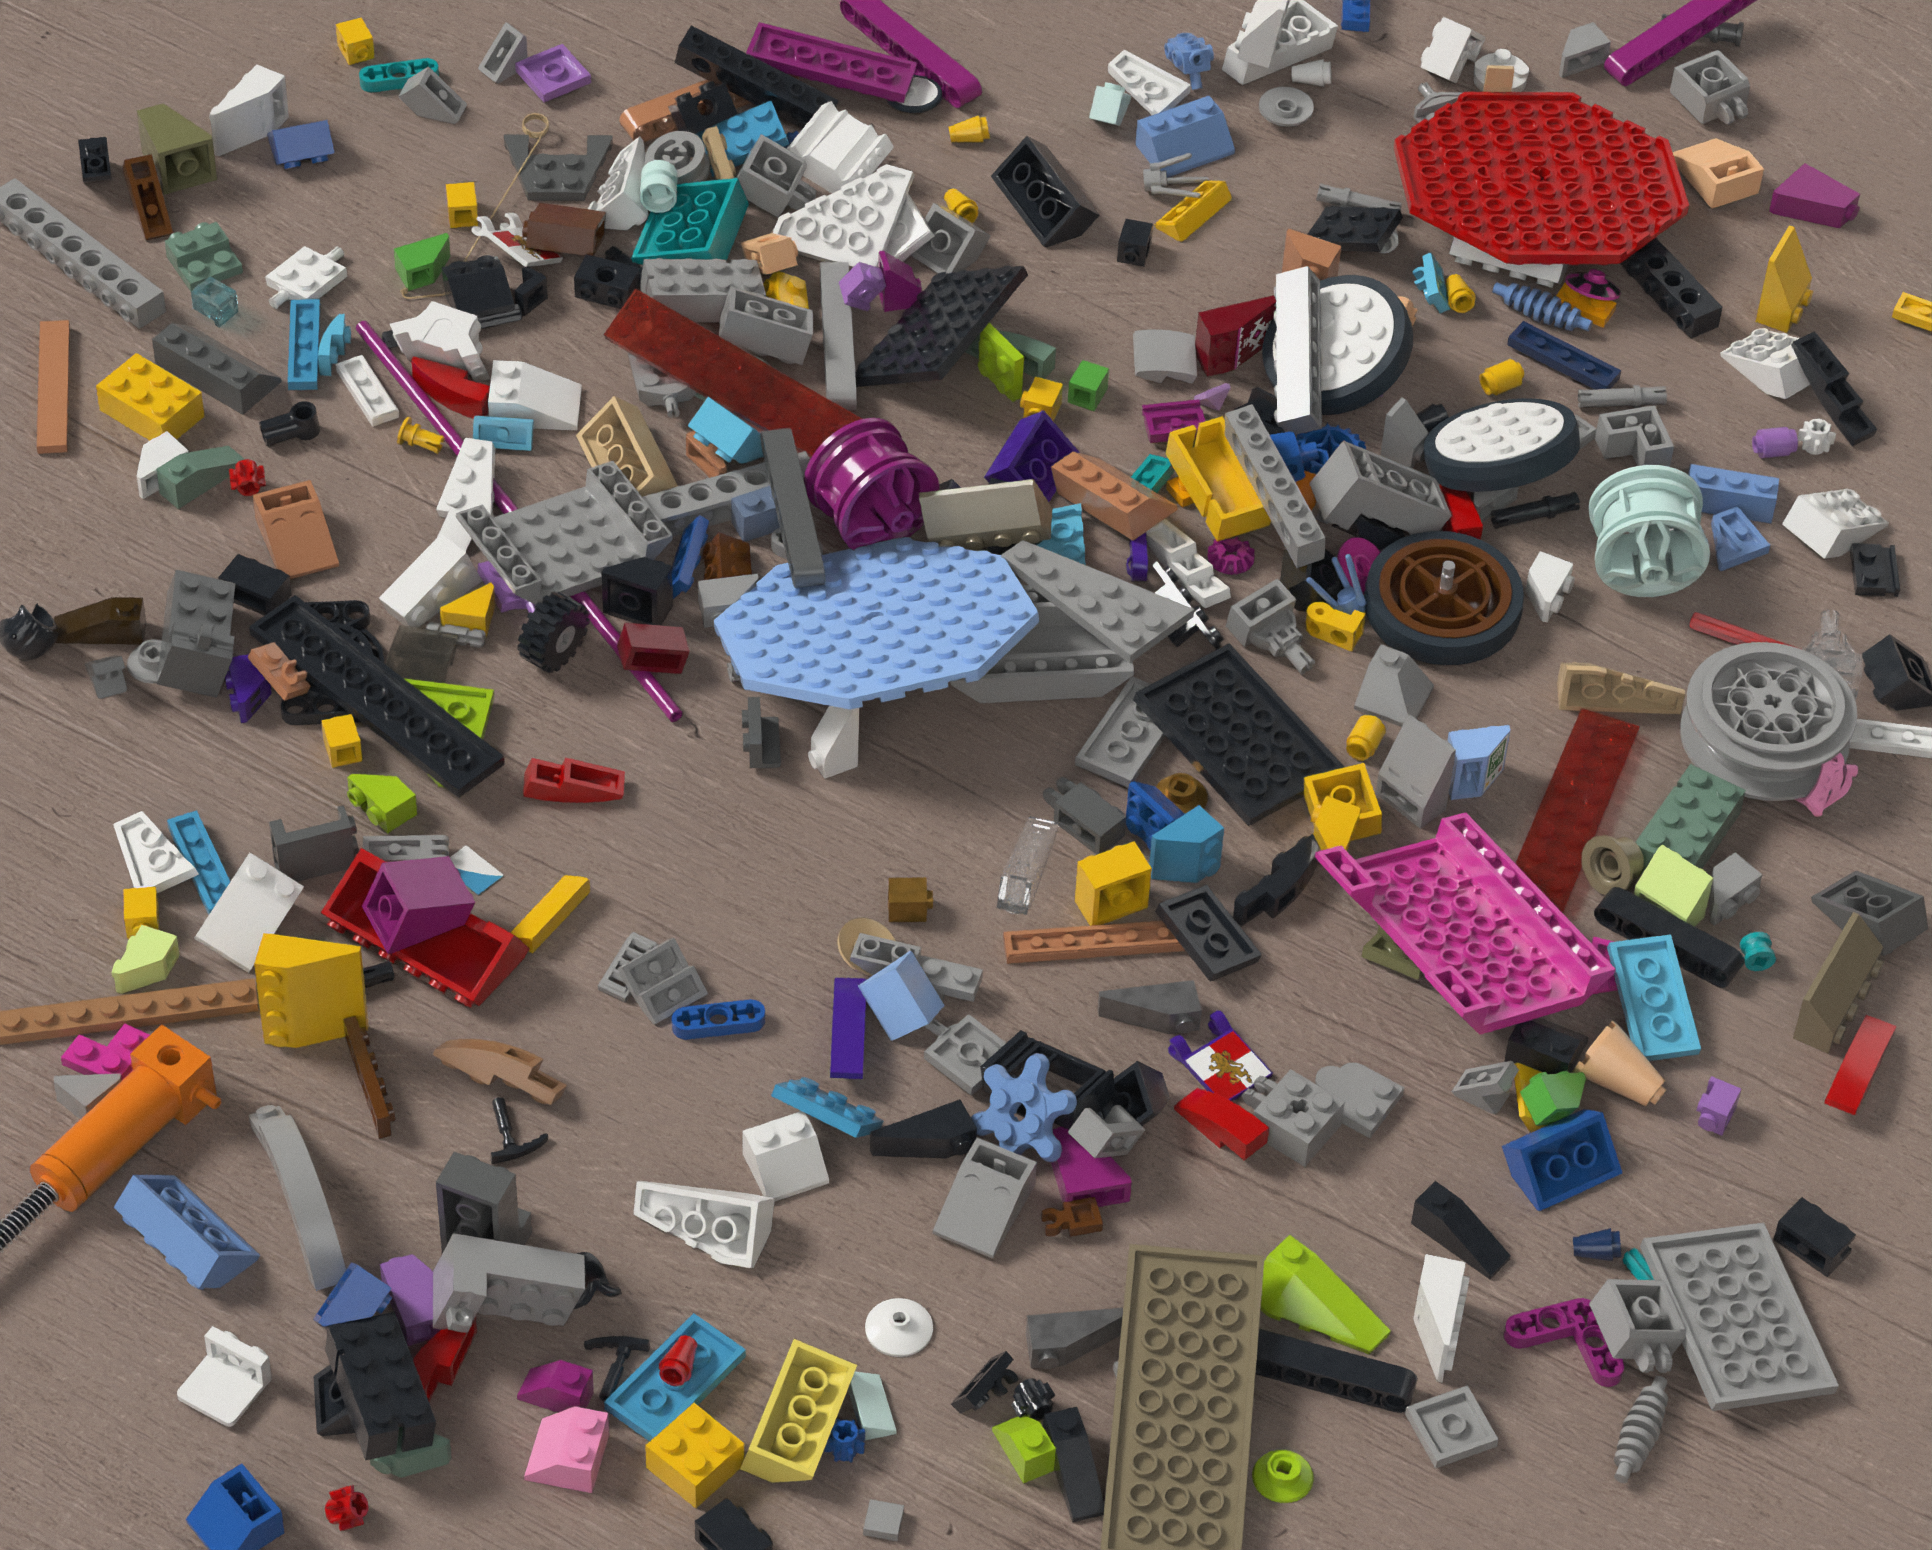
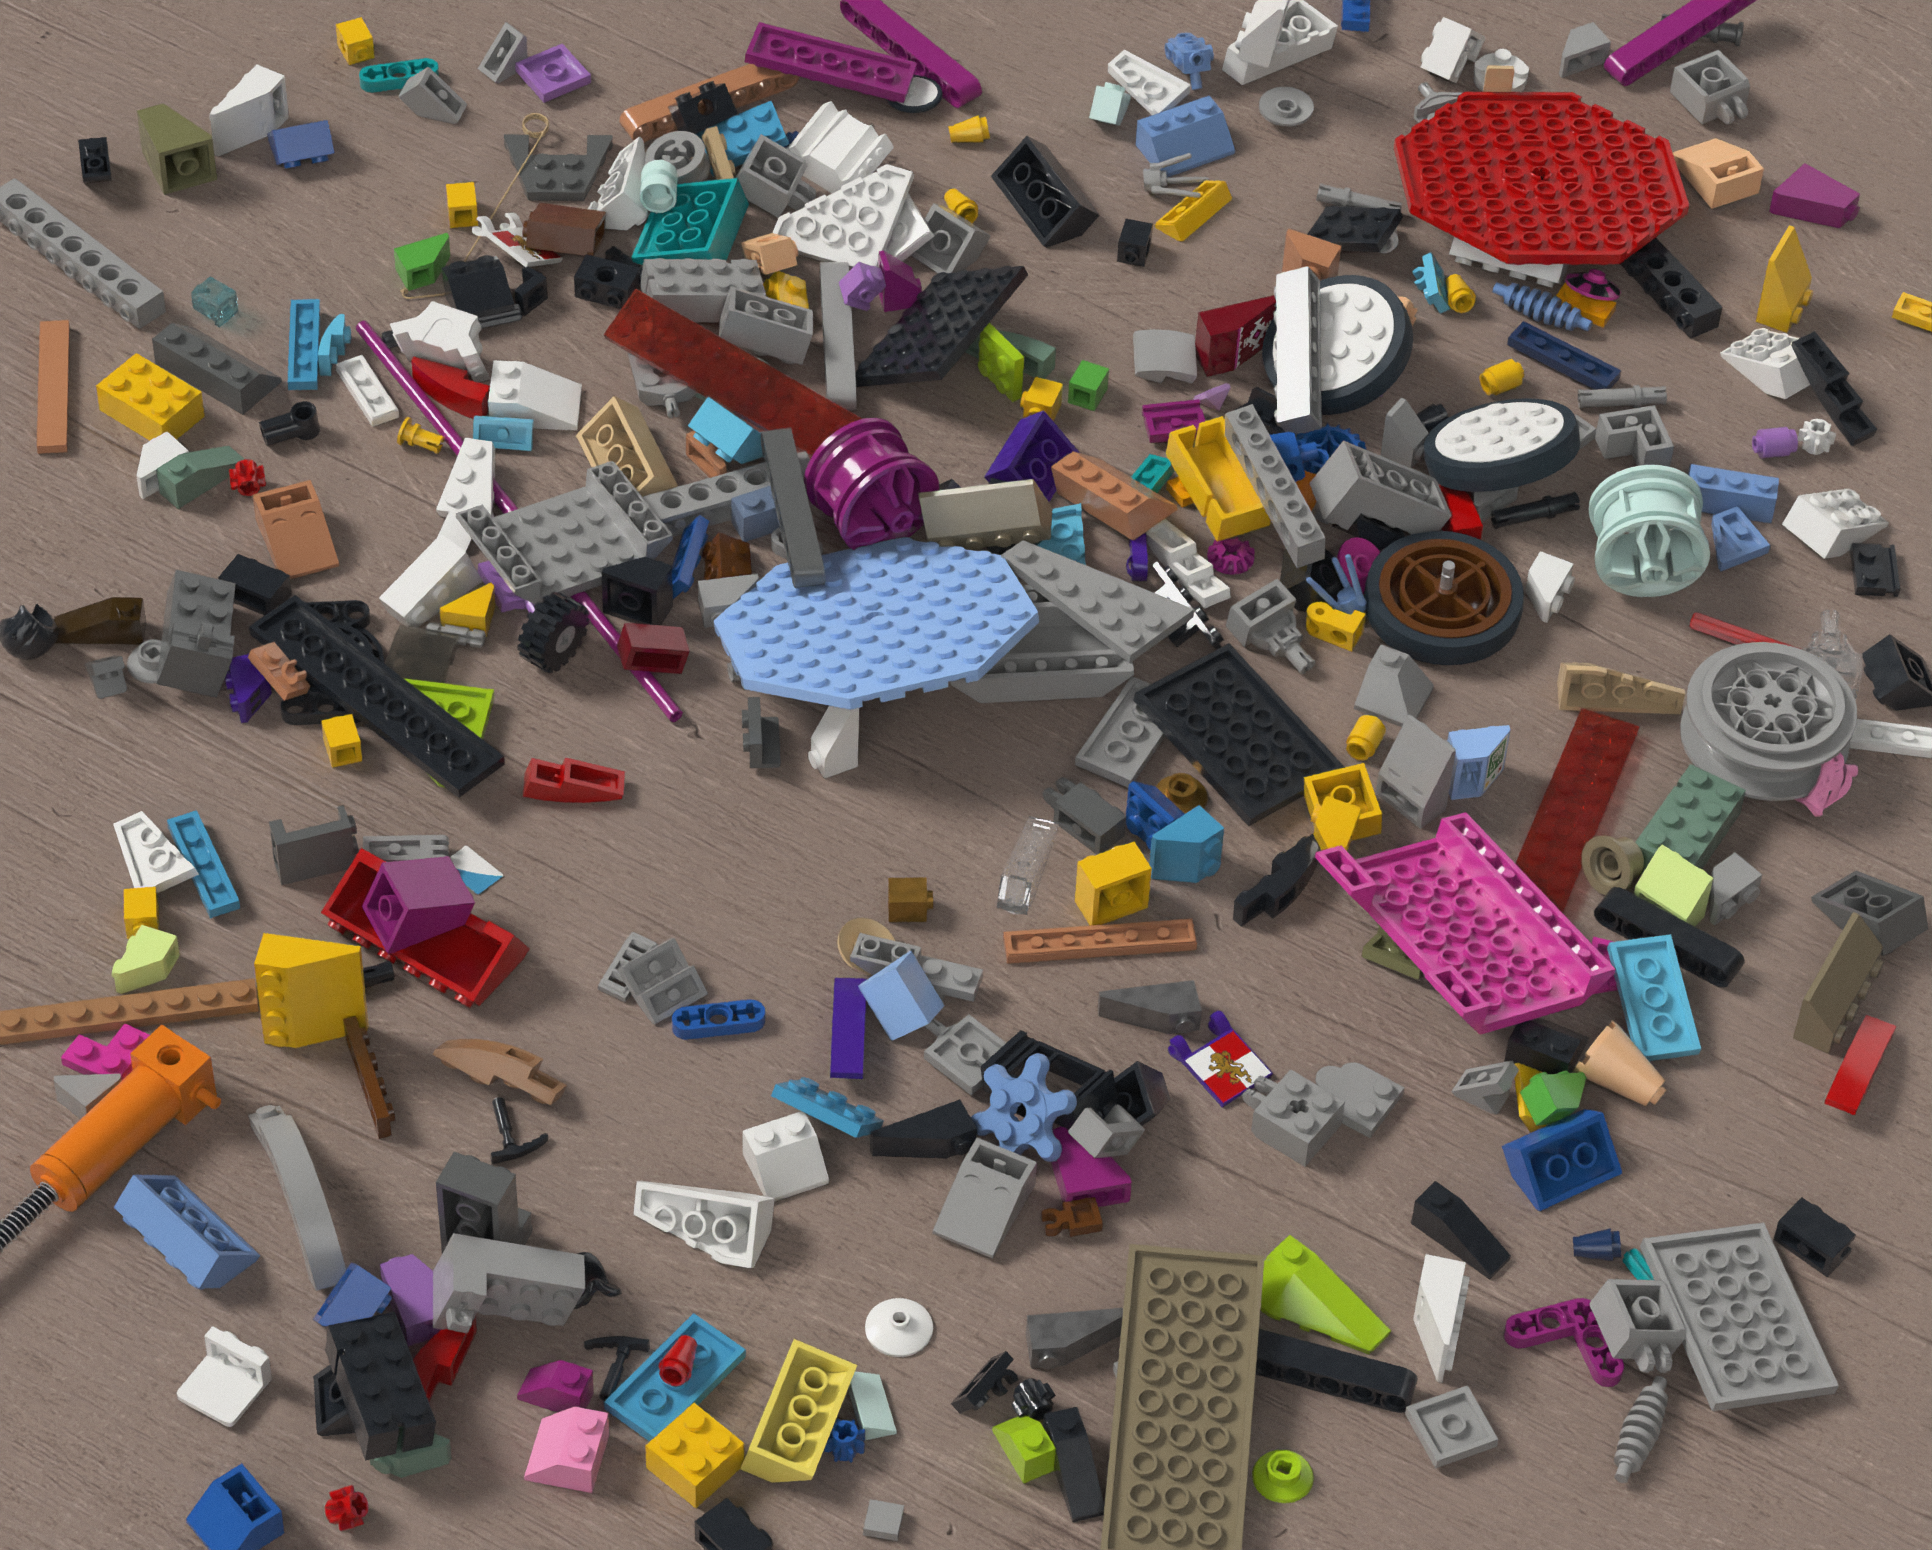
(147, 197): reddish brown slope -> none
(202, 254): sand green plate -> none
(248, 908): white slope -> none
(306, 276): white plate -> none
(383, 799): lime slope -> none
(551, 911): yellow slope -> none
(749, 77): black brick -> none
(1208, 933): black plate -> none
(1223, 1122): red slope -> none
(1312, 73): white cone -> none
(1717, 1105): medium lavender brick -> none
(1757, 951): teal wheel -> none

